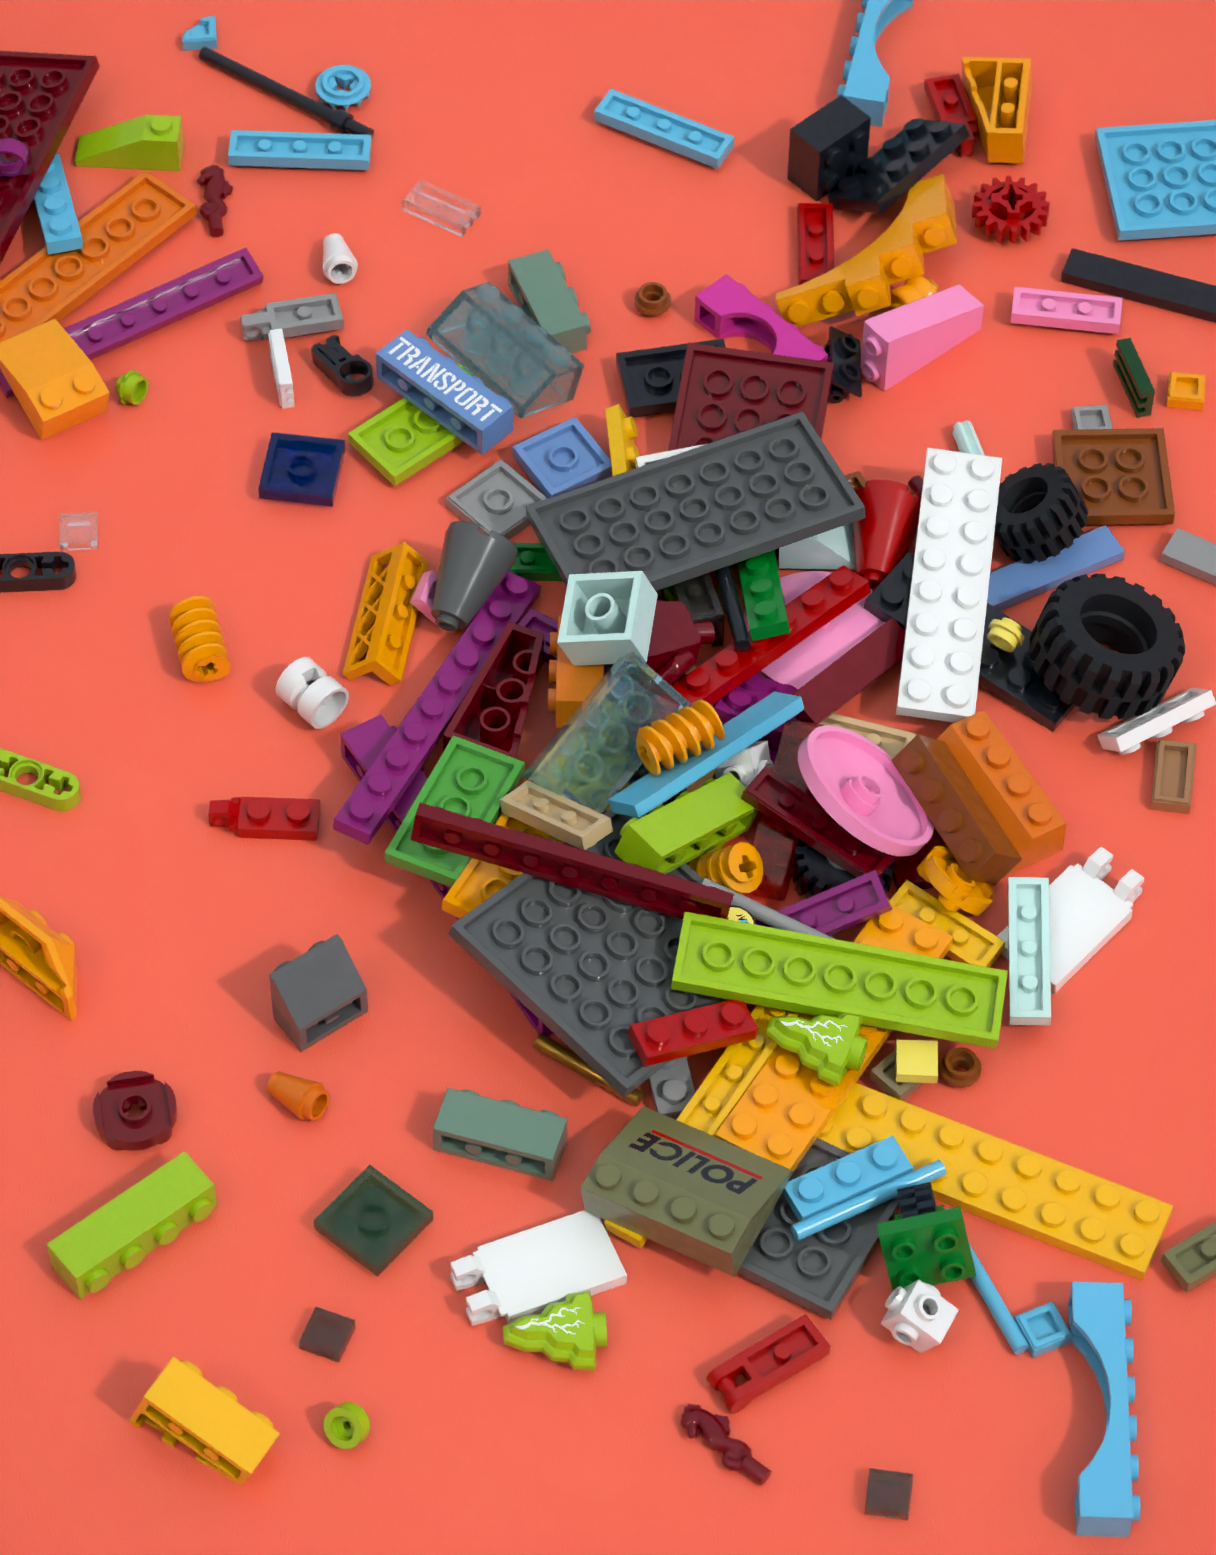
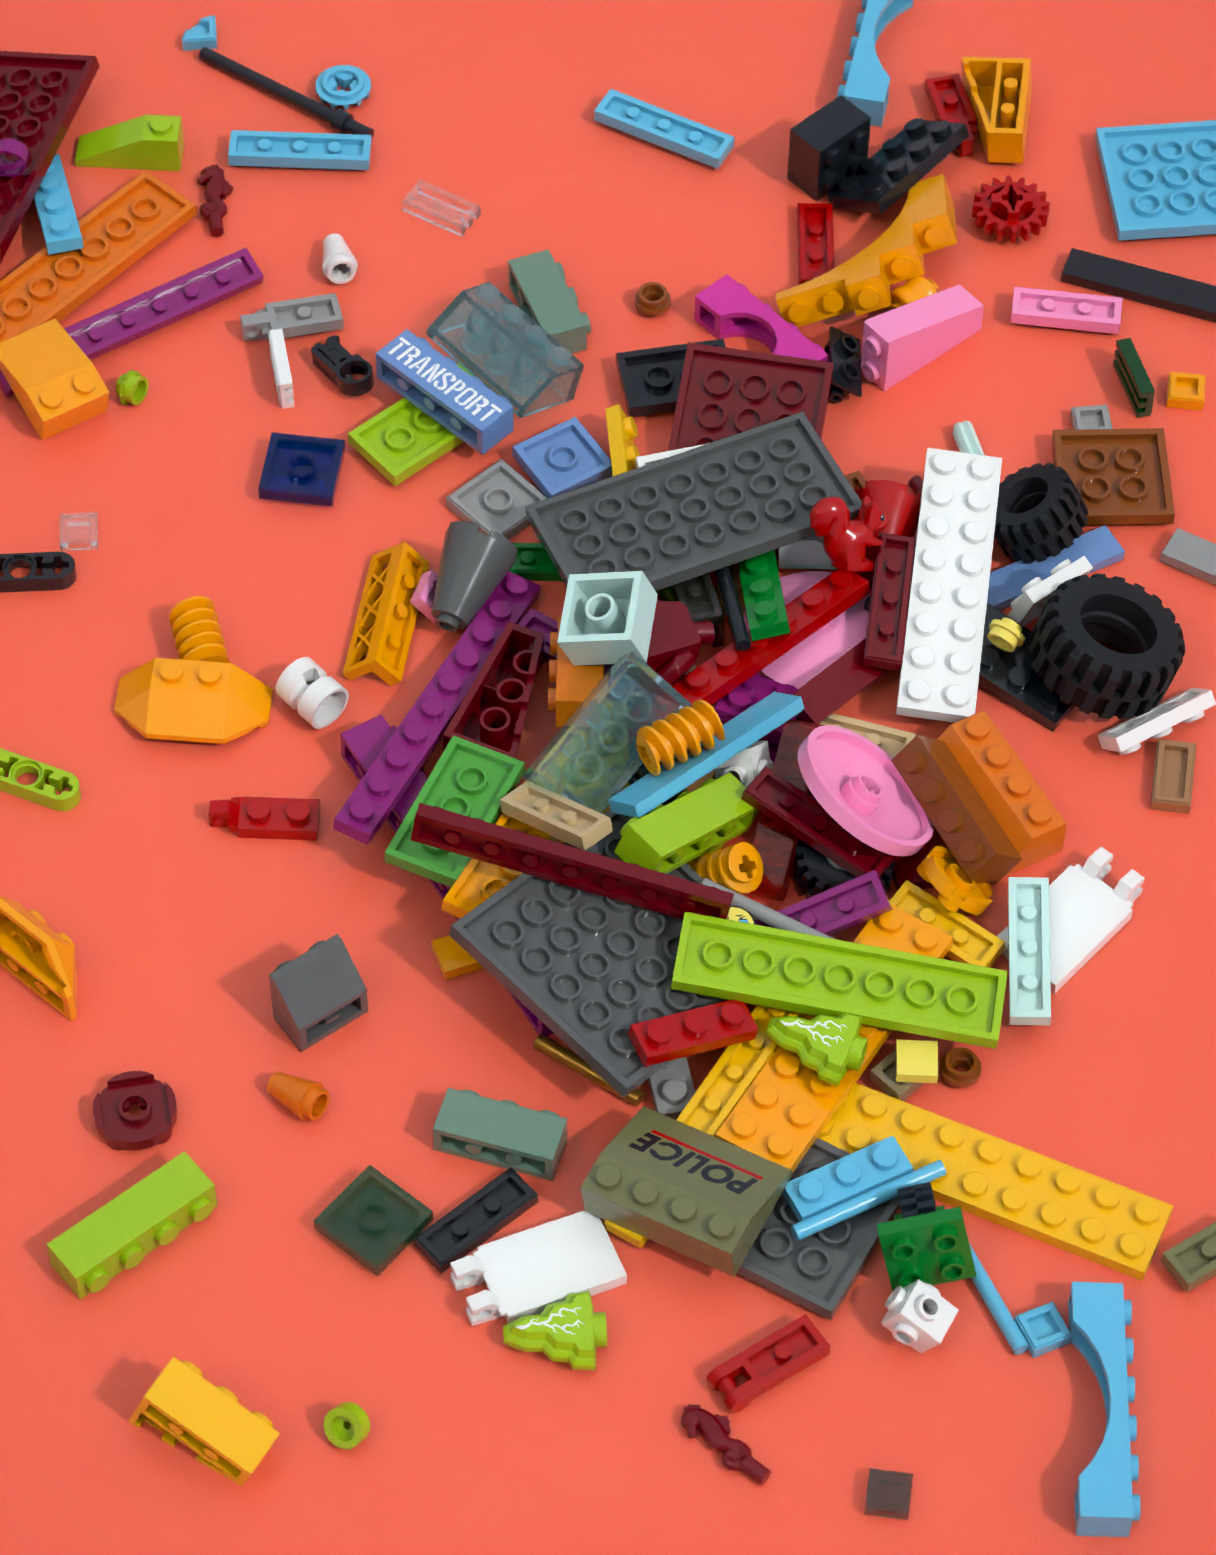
(192, 701): none -> light orange wedge
(327, 1334): clear smoke tile -> none
(453, 958): none -> light orange tile
(476, 1220): none -> black tile
(847, 538): none -> red animal
(889, 602): none -> dark red tile
(1037, 592): none -> white plate

